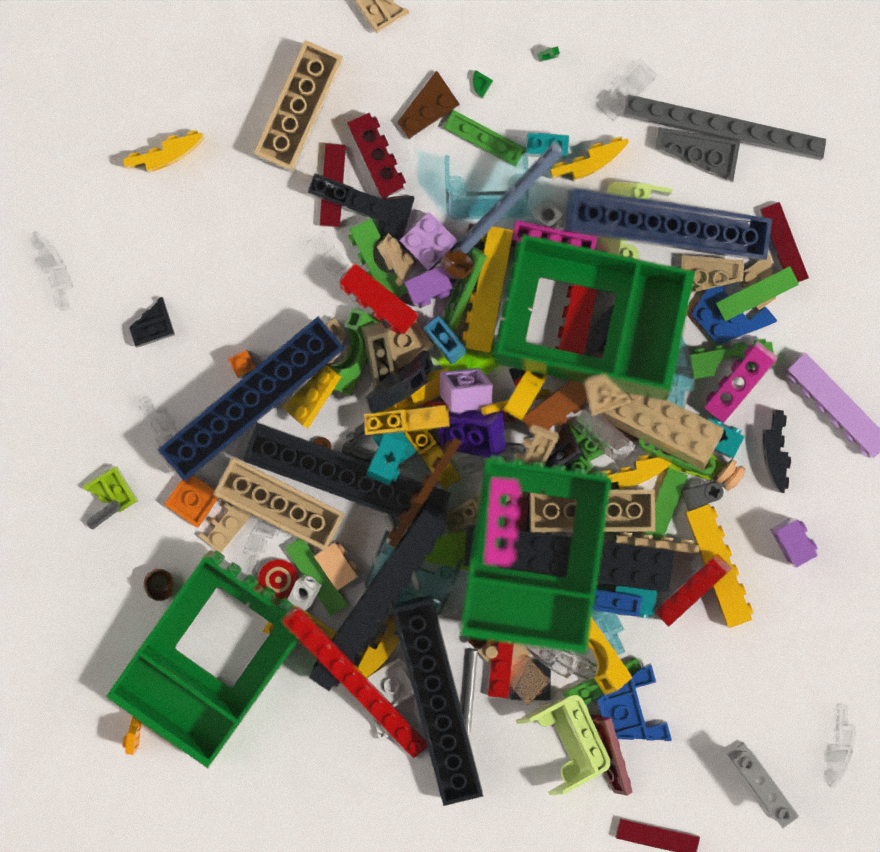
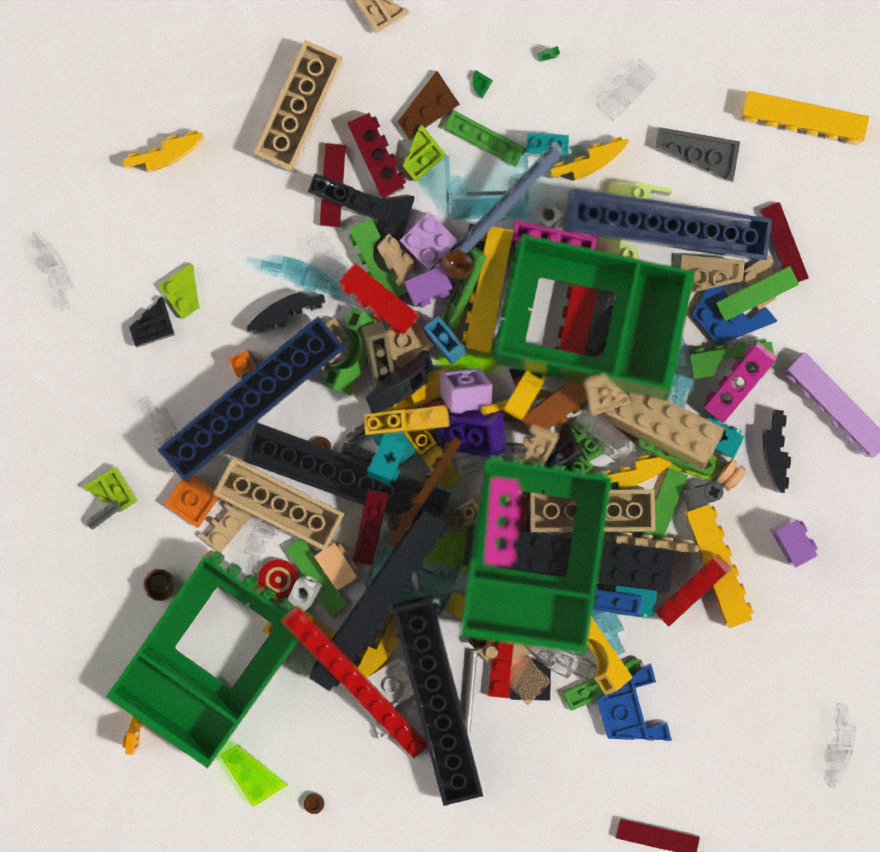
(182, 291): none -> lime wing
(251, 775): none -> clear neon green wing
(276, 313): none -> black slope
(310, 276): none -> clear light blue slope
(312, 396): yellow wing -> none
(314, 803): none -> reddish brown tile
(370, 527): none -> dark red tile
(422, 154): none -> lime wing
(455, 604): none -> yellow panel
(579, 738): yellowish green windscreen -> none
(617, 772): dark red wing -> none
(724, 127): dark grey plate -> none
(763, 785): light grey fence -> none
(804, 116): none -> yellow brick

